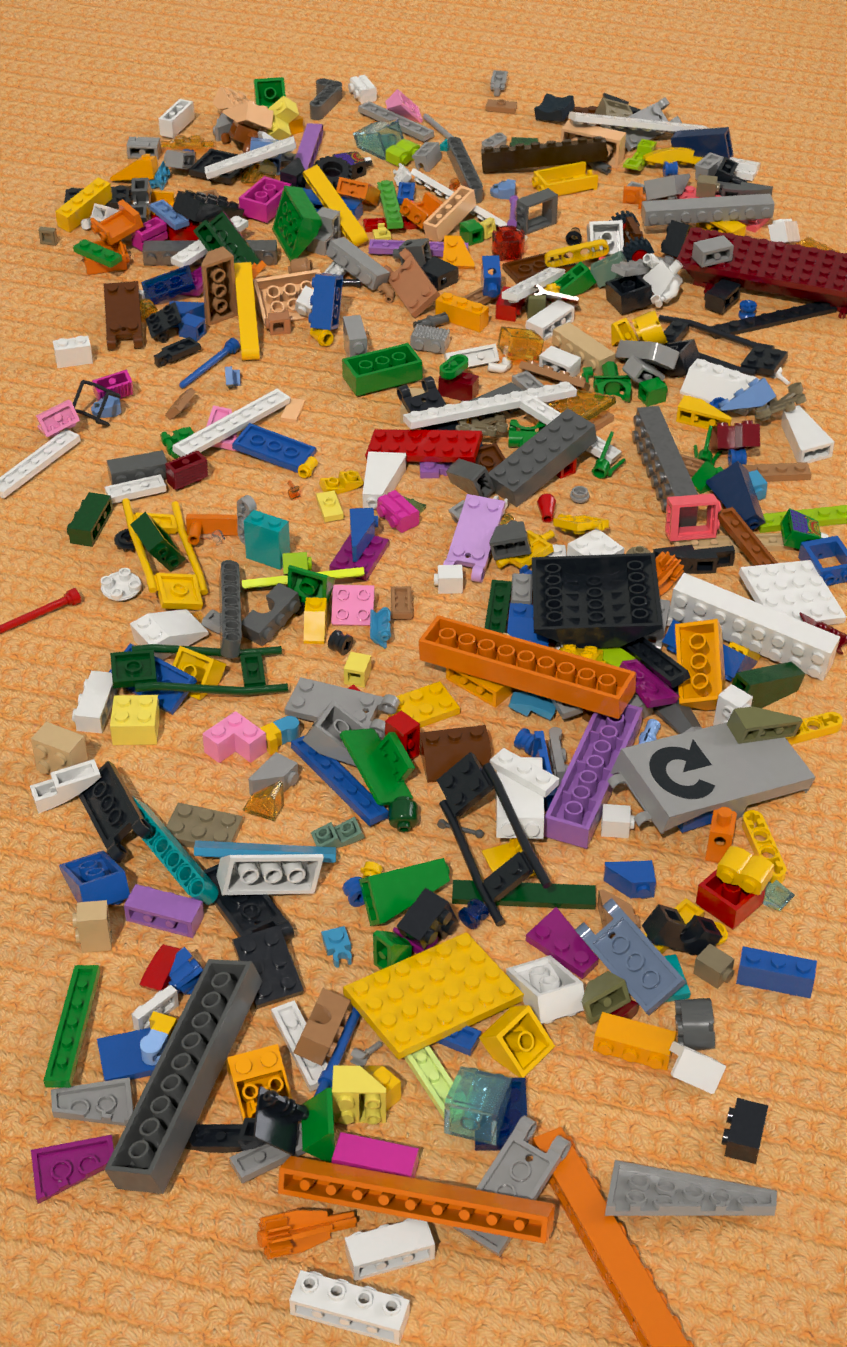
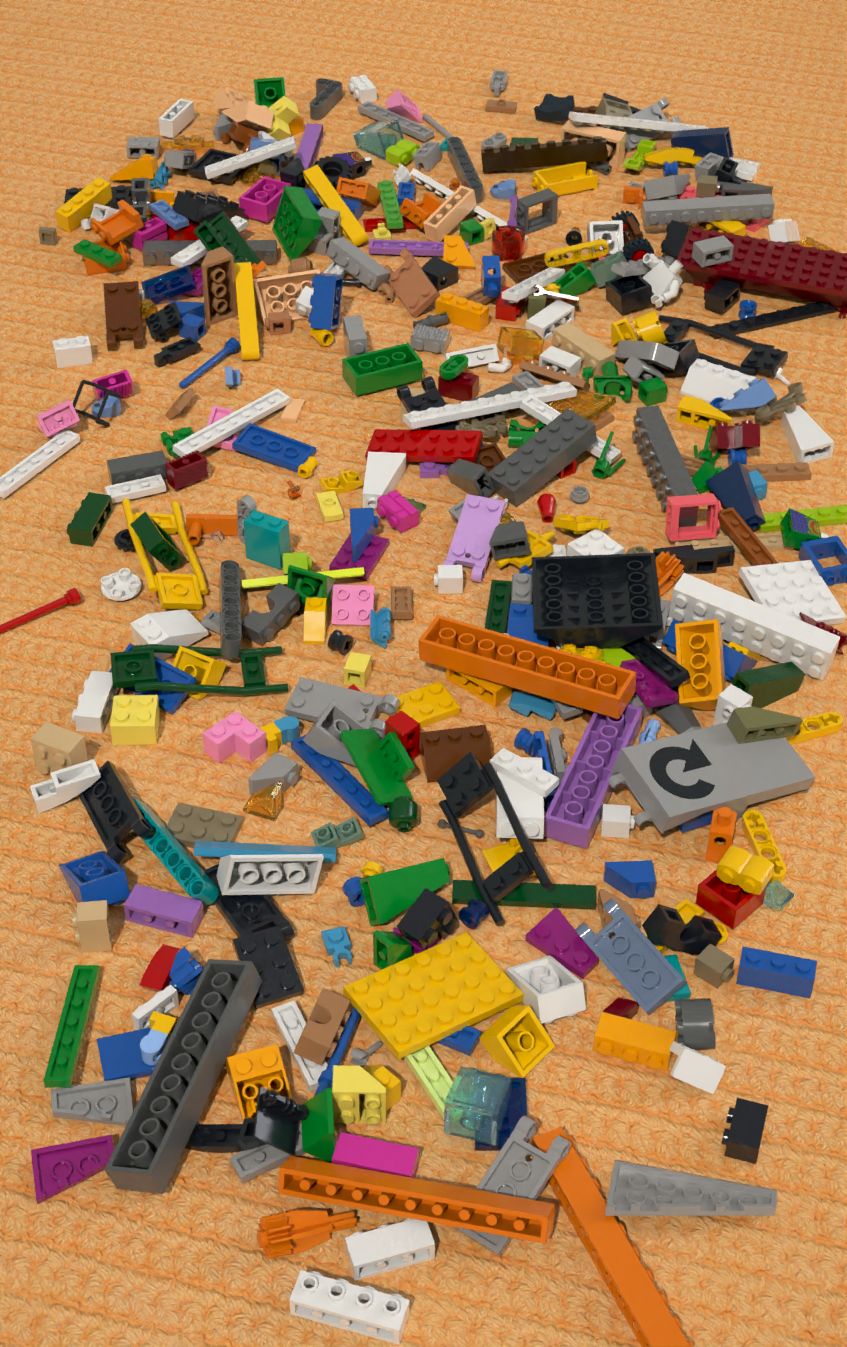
(418, 248): dark grey torso -> none
(605, 995): olive slope -> none

